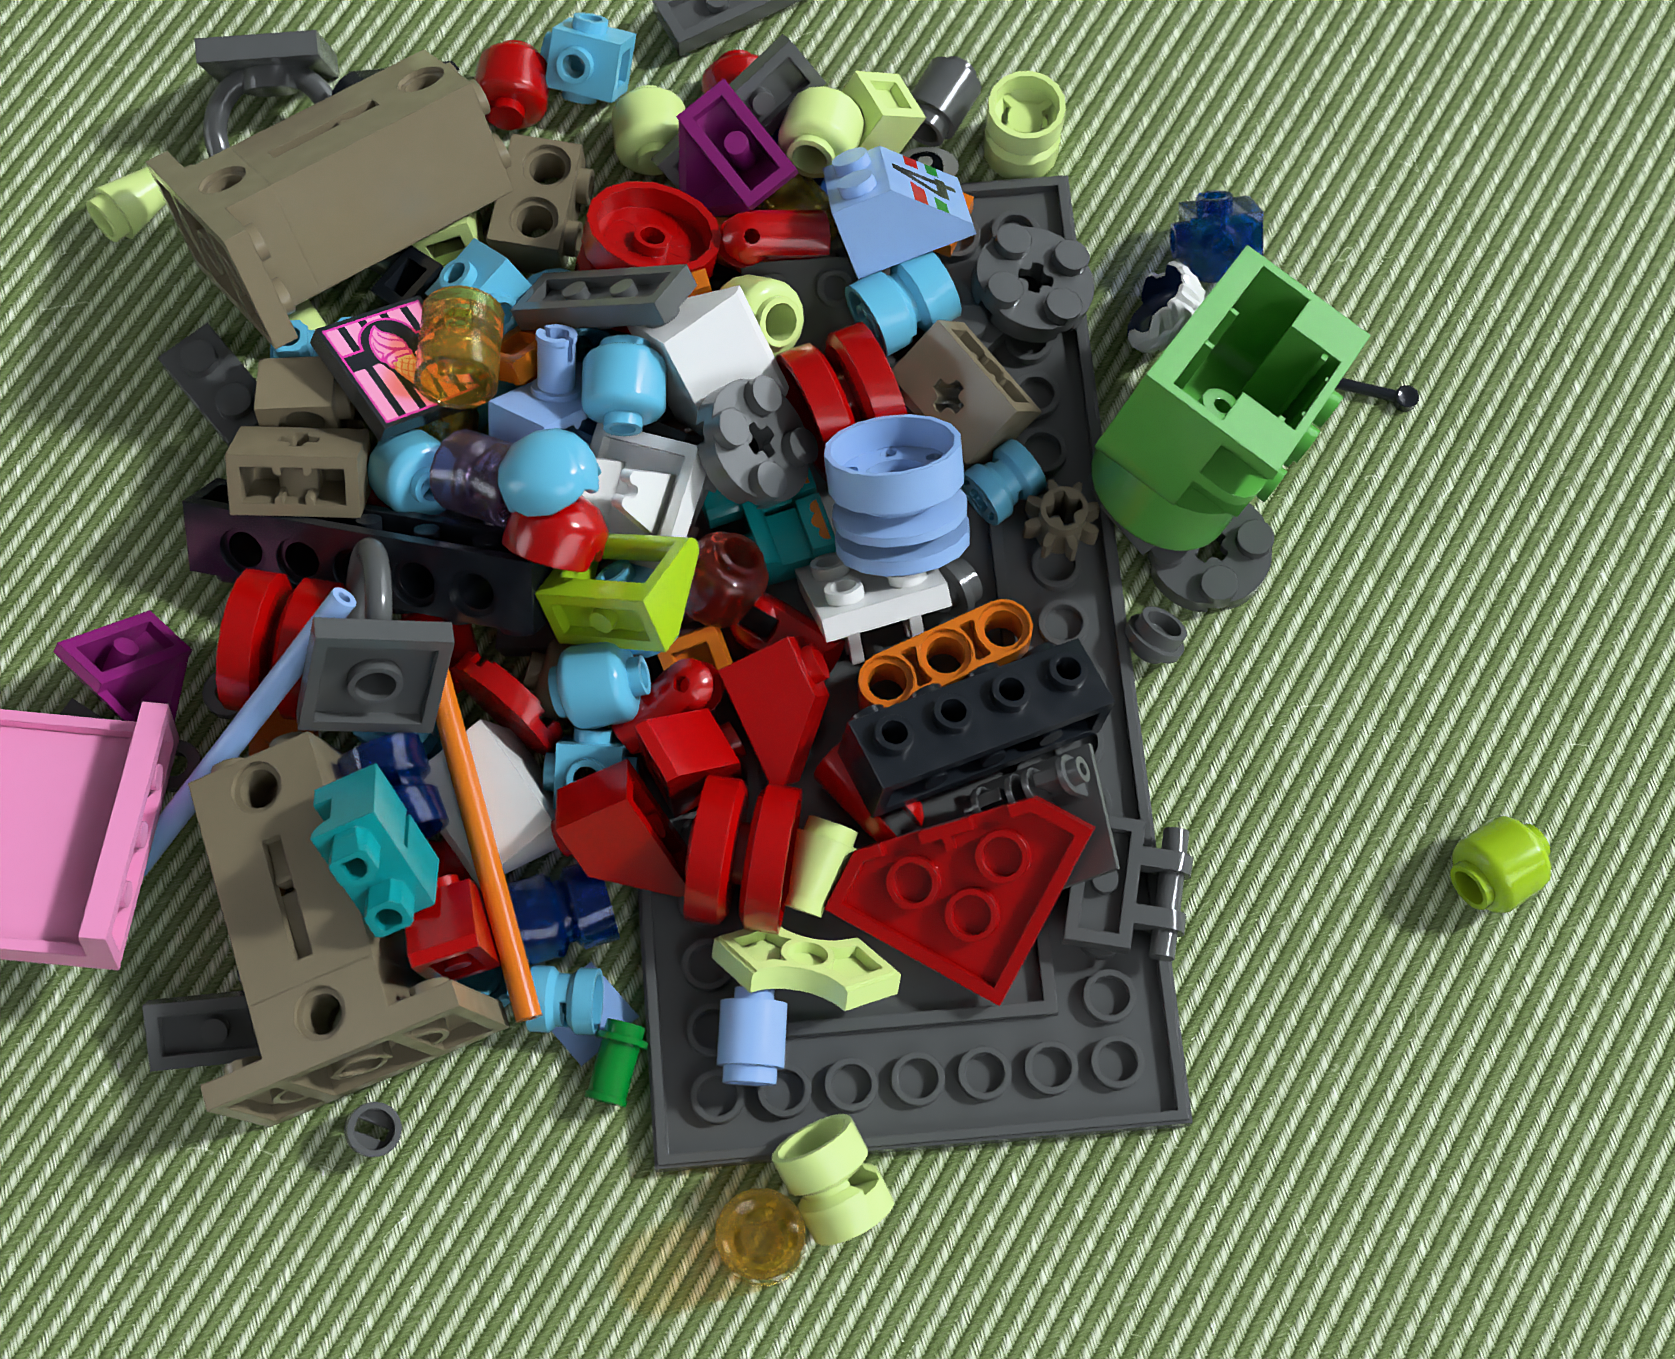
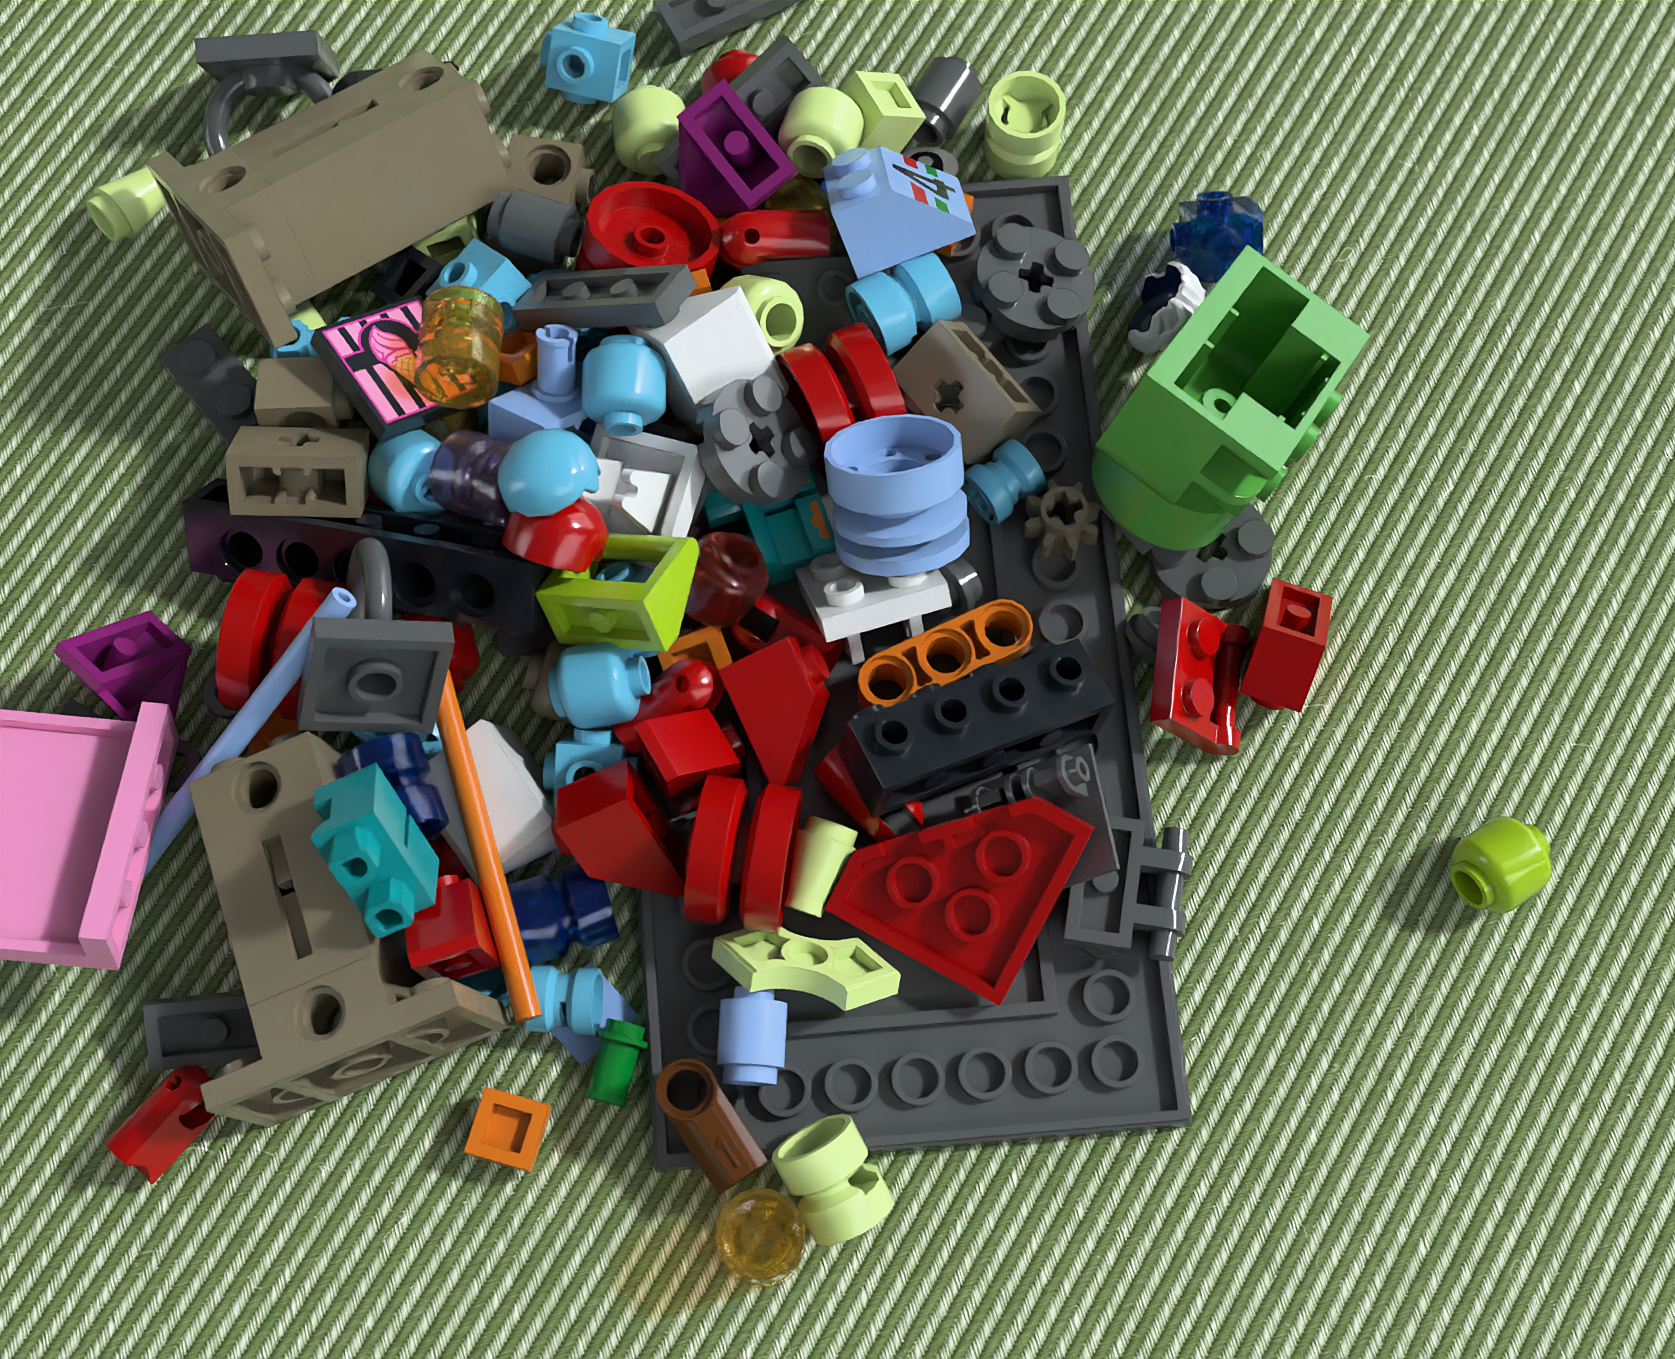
(163, 1123): none -> red piece
(379, 1115): dark grey hinge -> none
(506, 701): red tile -> none
(508, 1130): none -> orange plate
(514, 84): red head -> none
(535, 226): none -> dark grey brick
(712, 1130): none -> reddish brown piece
(1185, 674): none -> red plate
(1286, 646): none -> red slope
(1403, 398): black hinge -> none

